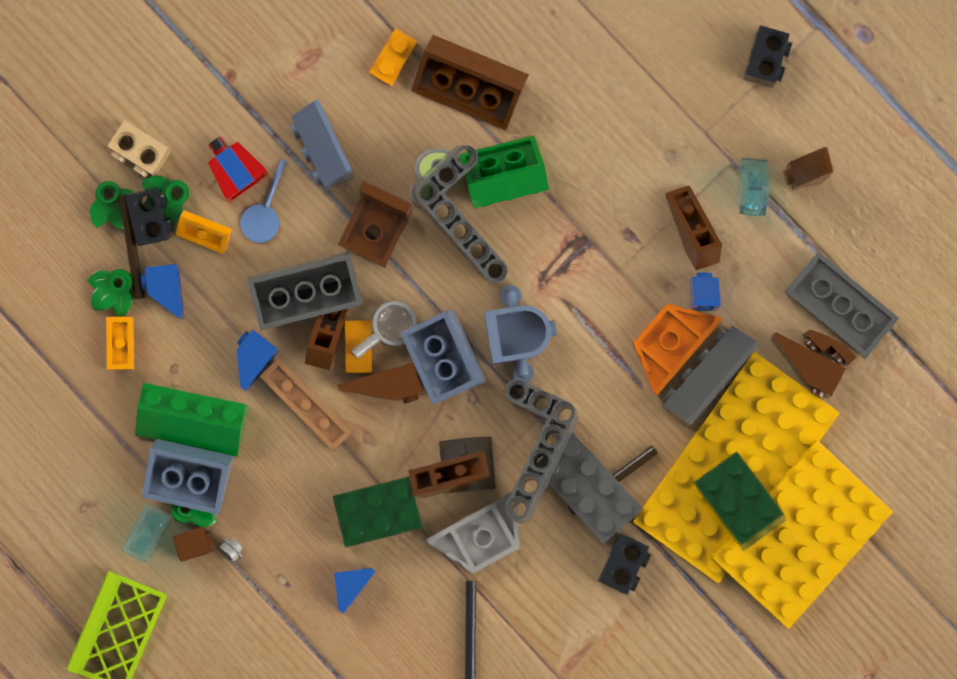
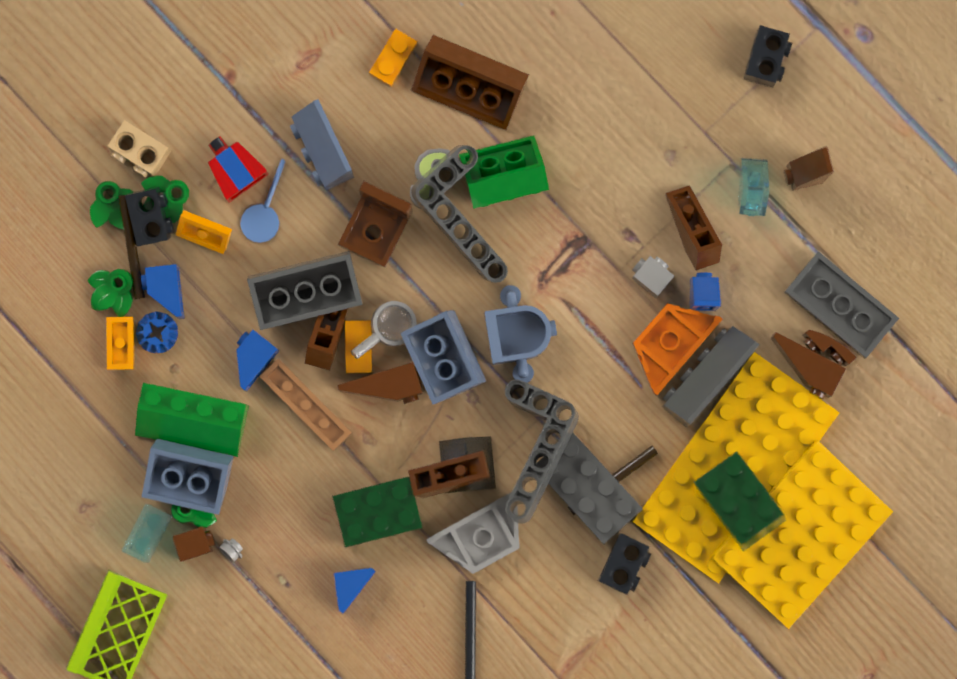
(154, 344): none -> blue gear
(652, 275): none -> light grey brick

